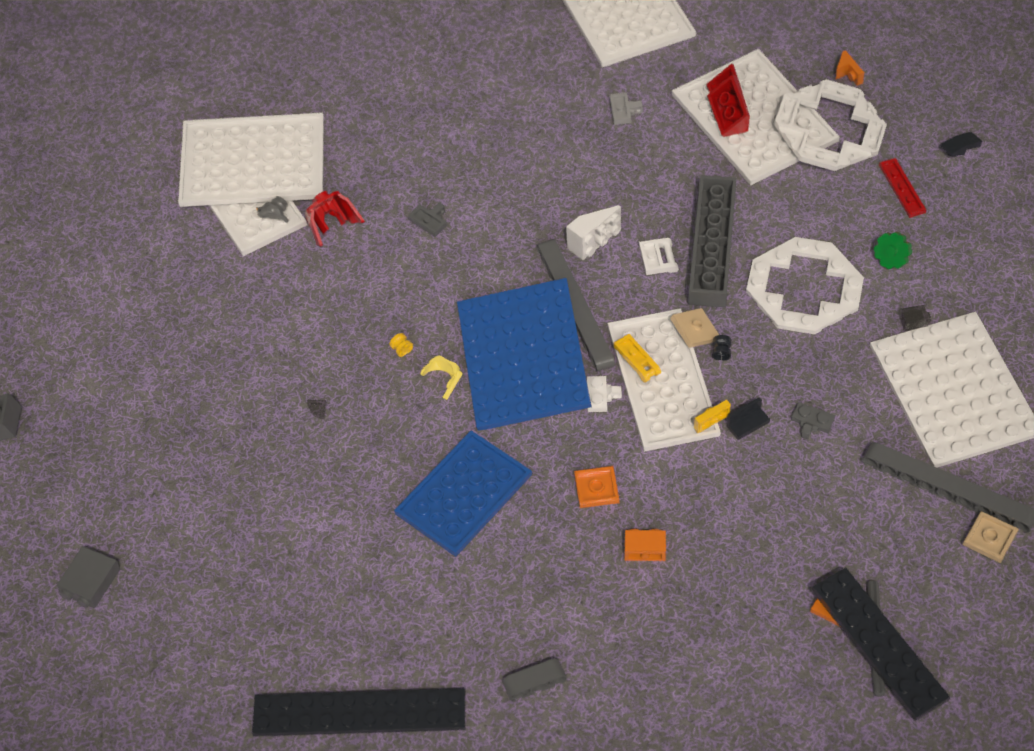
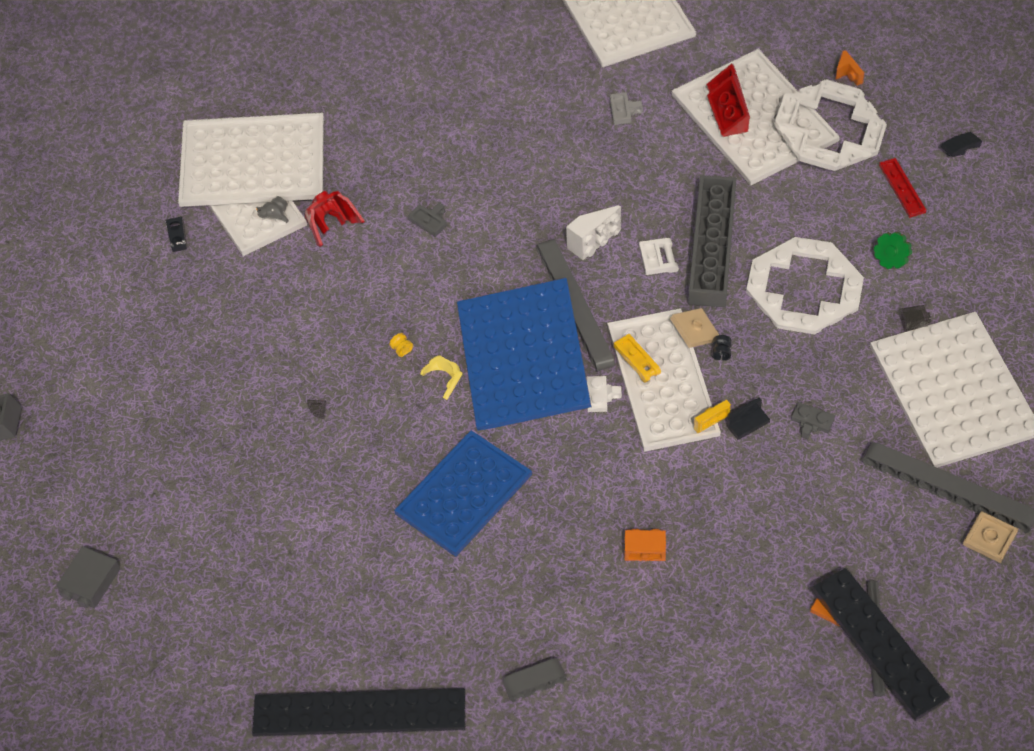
(176, 234): none -> black leg
(596, 487): orange plate -> none

